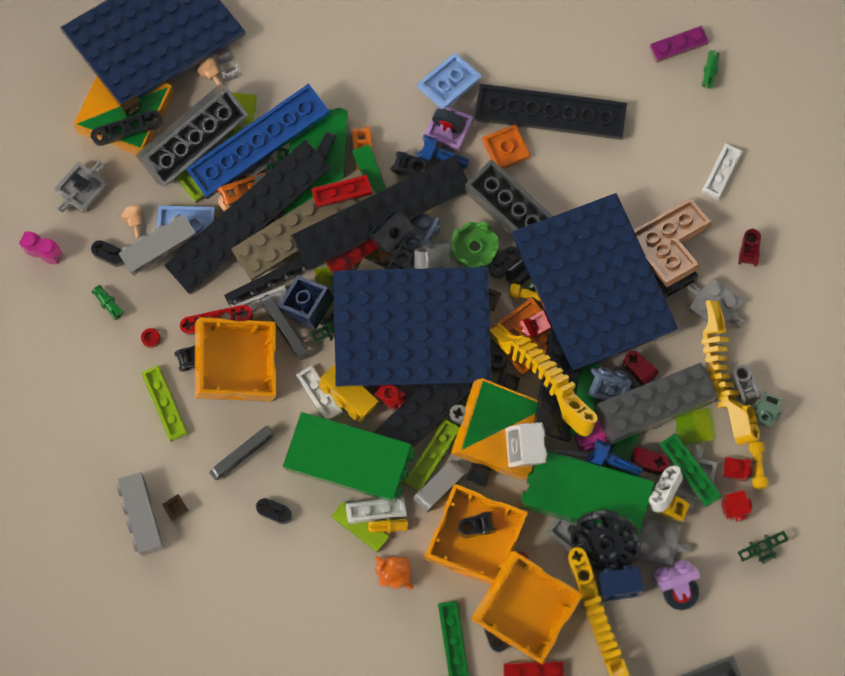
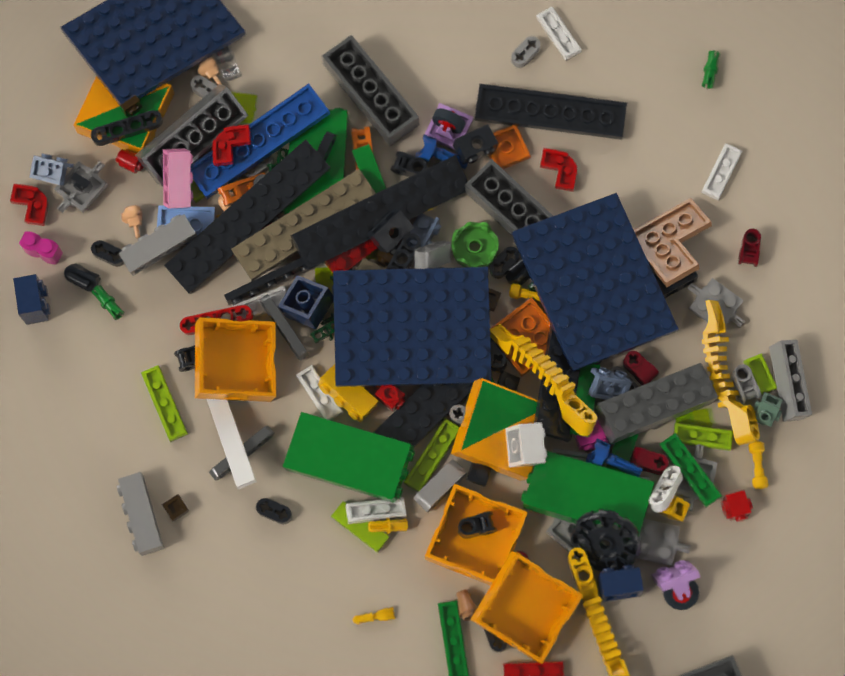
(31, 299): none -> dark blue brick
(34, 199): none -> red plate
(48, 169): none -> sand blue bracket
(81, 277): none -> black piece
(128, 160): none -> red brick
(150, 337): red tile -> none
(177, 178): none -> bright pink brick
(208, 85): none -> light grey beam
(225, 142): none -> red plate
(232, 442): none -> white tile
(341, 191): red plate -> none
(370, 90): none -> dark grey brick
(382, 615): none -> yellow piece
(394, 572): orange hair -> none
(449, 81): light blue plate -> none
(466, 605): none -> medium nougat cone
(481, 136): none -> black brick
(528, 54): none -> light grey beam
(536, 325): red bracket -> none
(558, 33): none -> white tile
(564, 164): none -> red plate
(679, 44): magenta plate -> none
(704, 436): none -> lime tile
(737, 469): red bracket -> none
(761, 373): none -> lime tile
(770, 546): dark green piece -> none
(790, 380): none -> light grey brick

